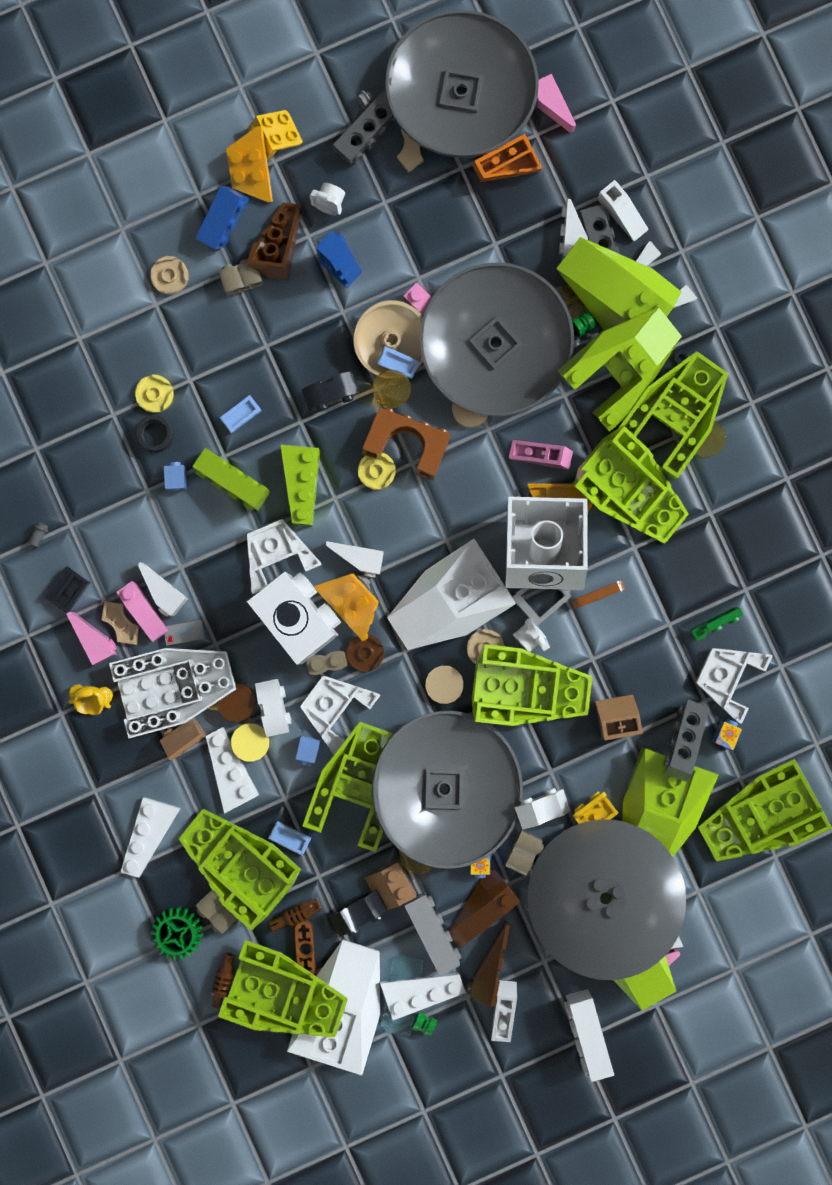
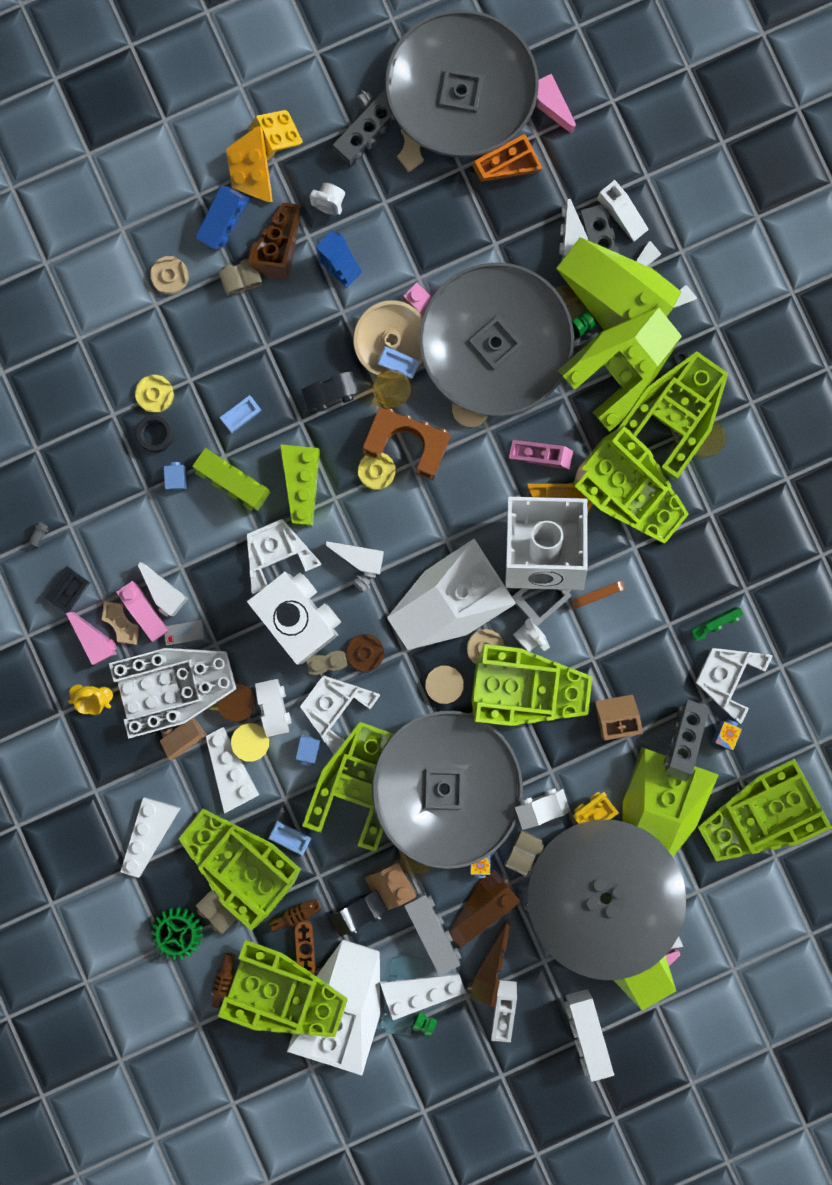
(351, 602): light orange wing -> none

